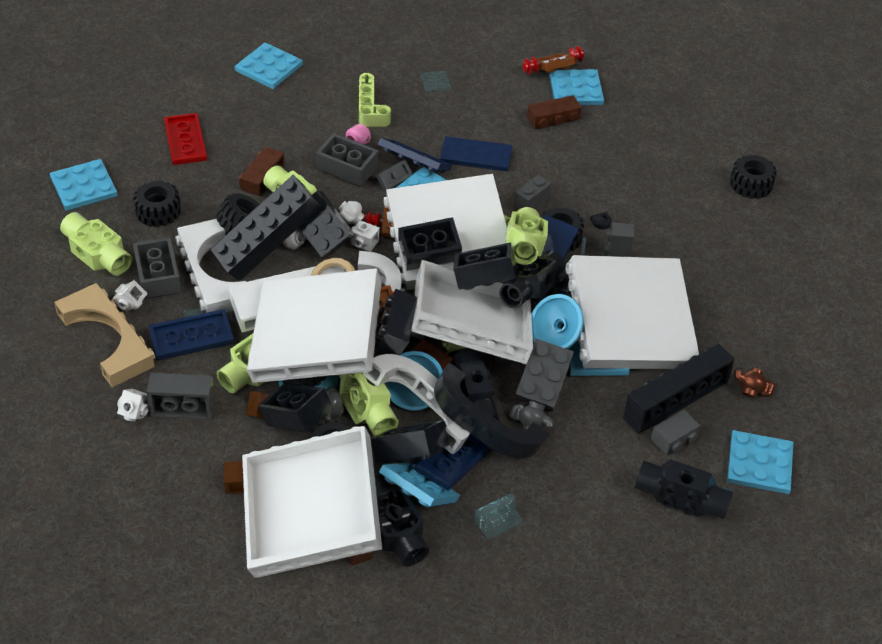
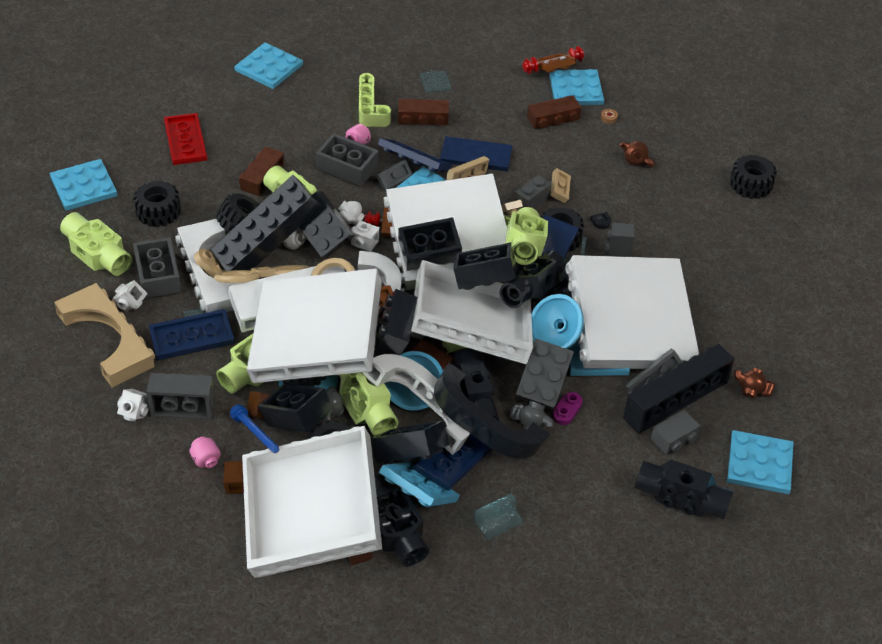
(204, 452): none -> bright pink head
(208, 262): none -> tan plate
(240, 414): none -> blue piece
(243, 276): none -> tan bar
(423, 111): none -> copper brick
(473, 168): none -> tan plate
(507, 208): none -> tan plate
(560, 185): none -> tan plate
(567, 406): none -> magenta plate
(609, 116): none -> medium nougat tile
(637, 153): none -> copper piece
(664, 364): none -> dark grey plate

